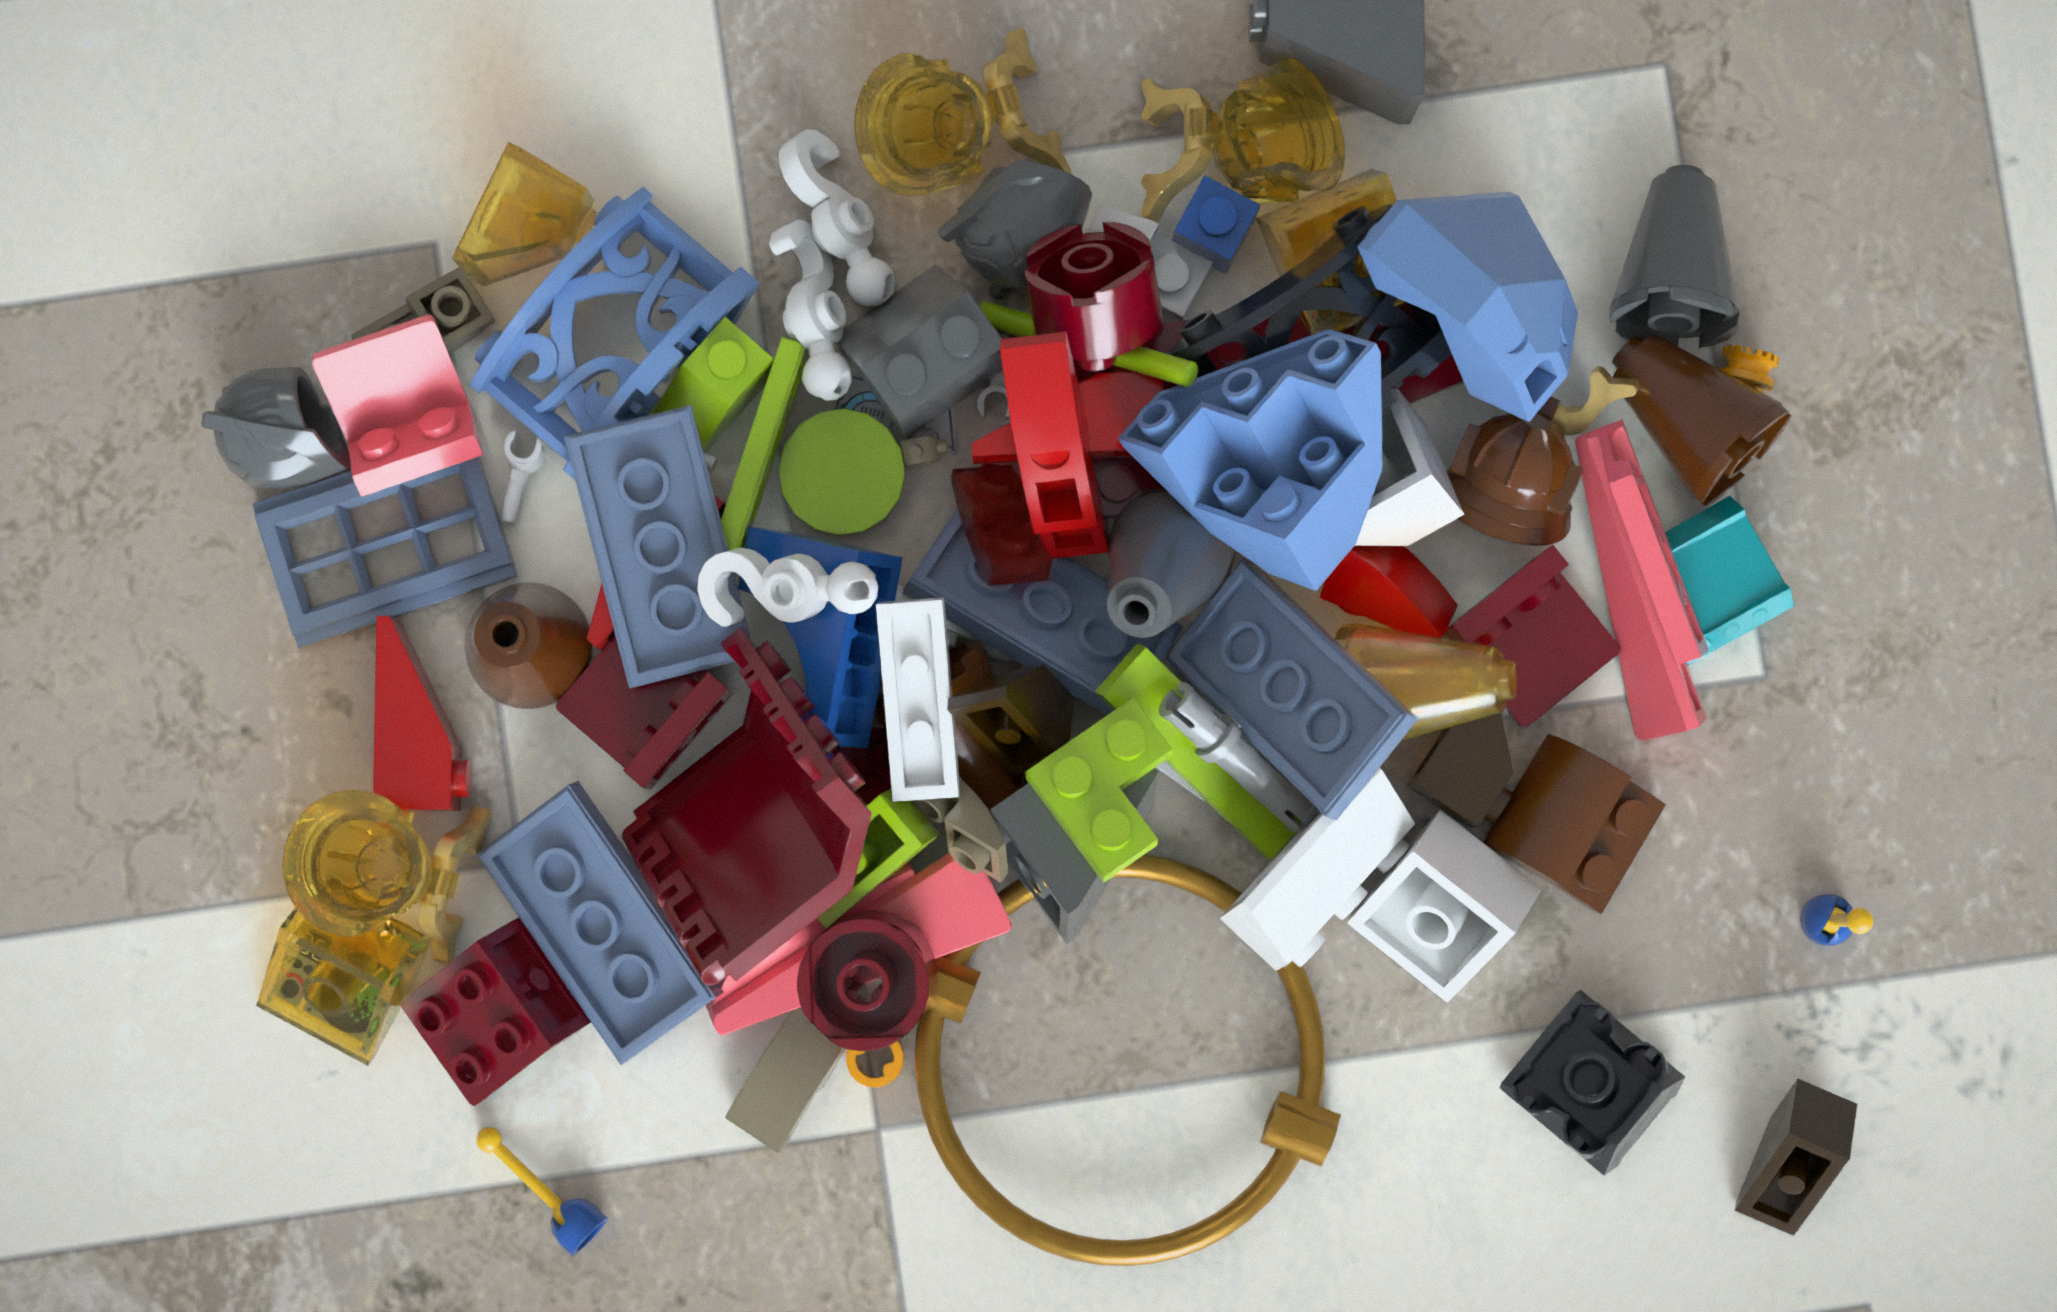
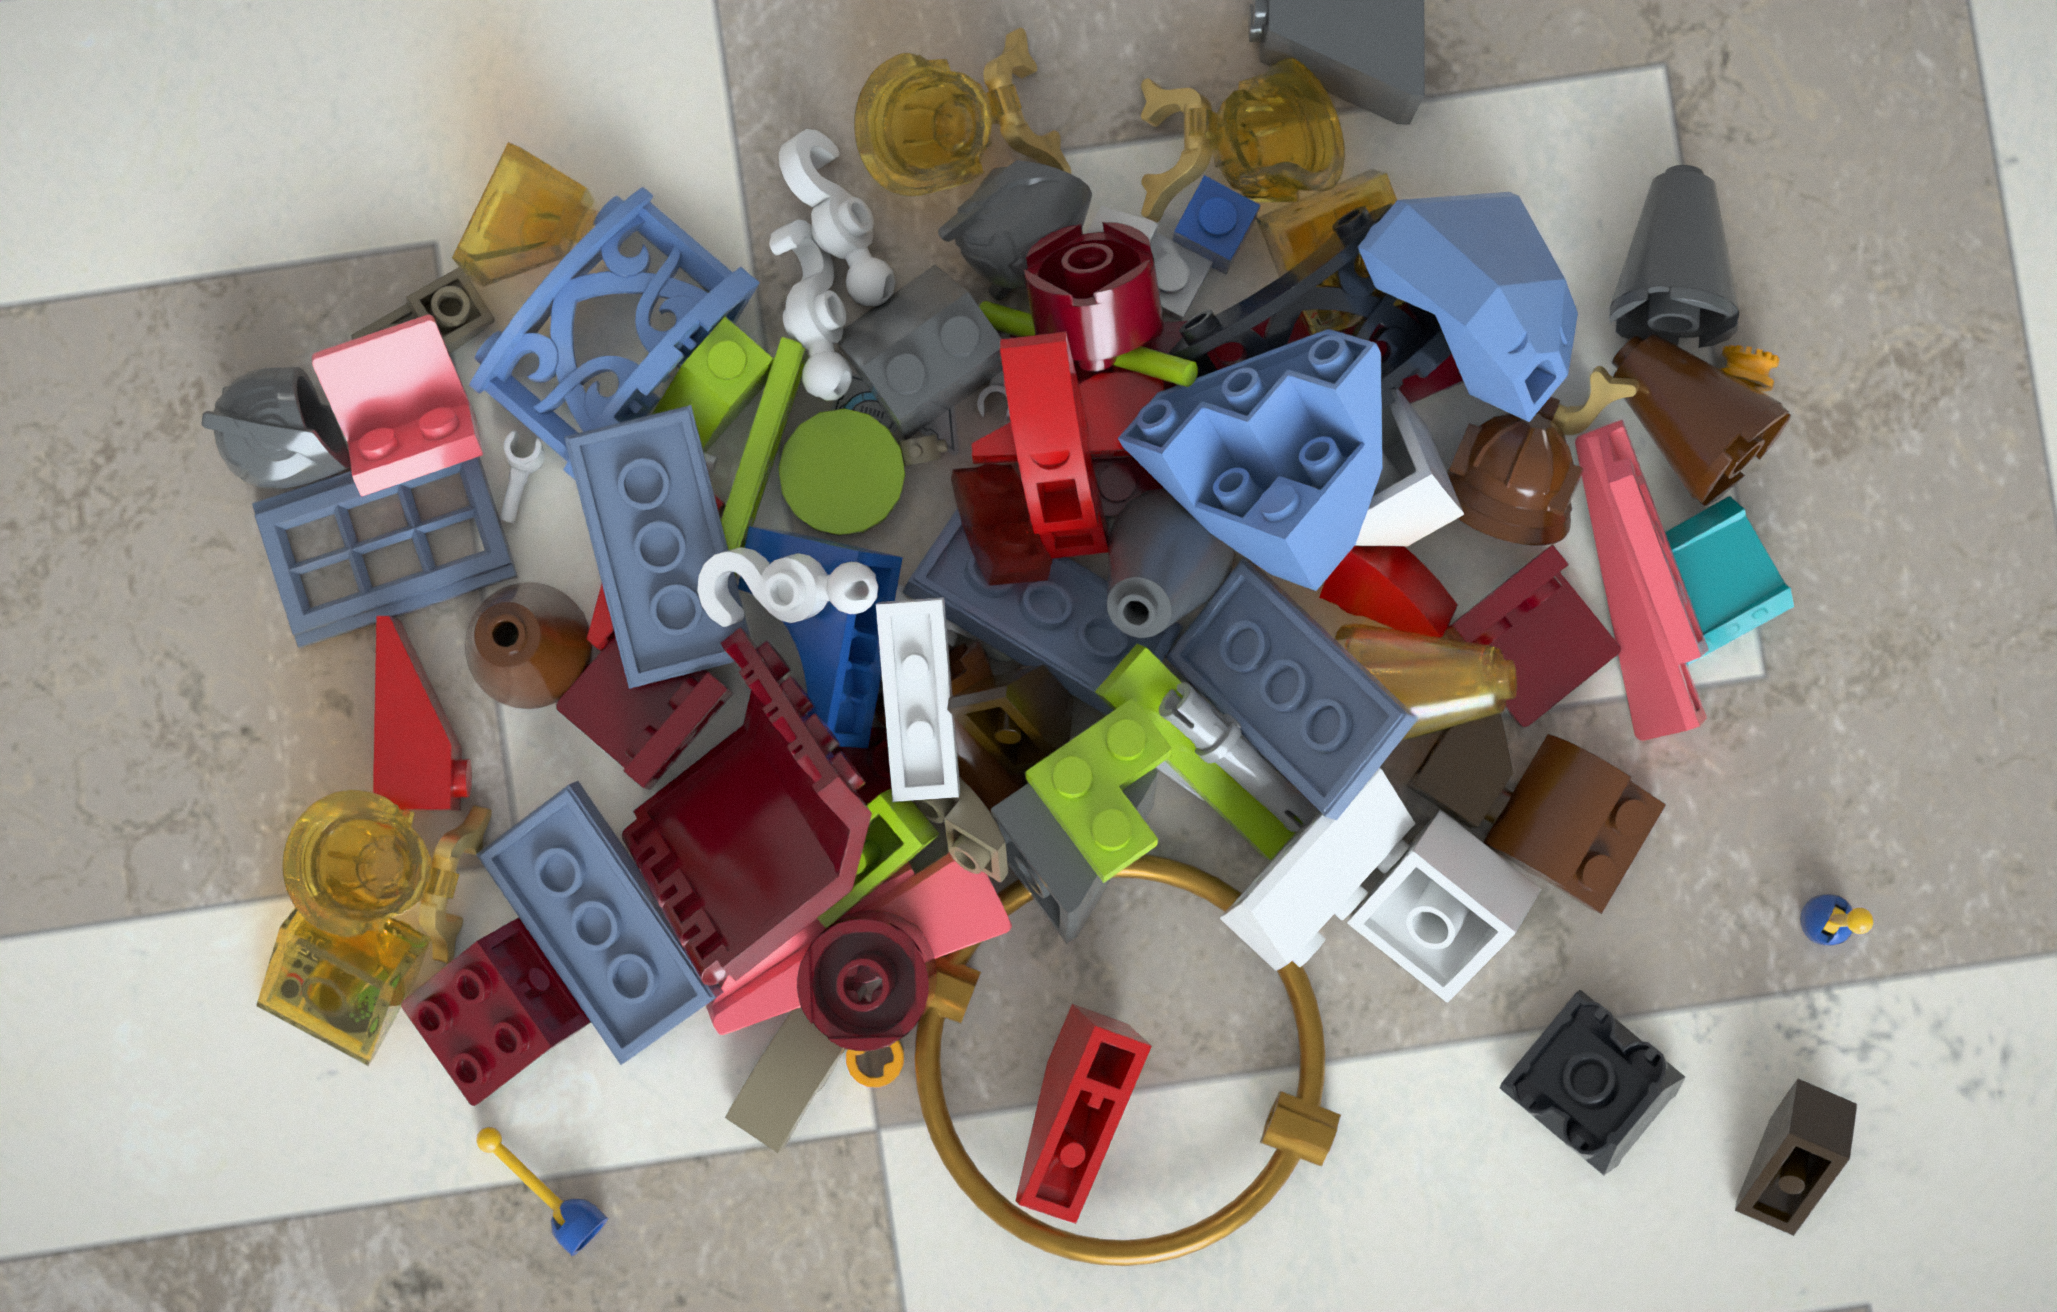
(1079, 1110): none -> red slope

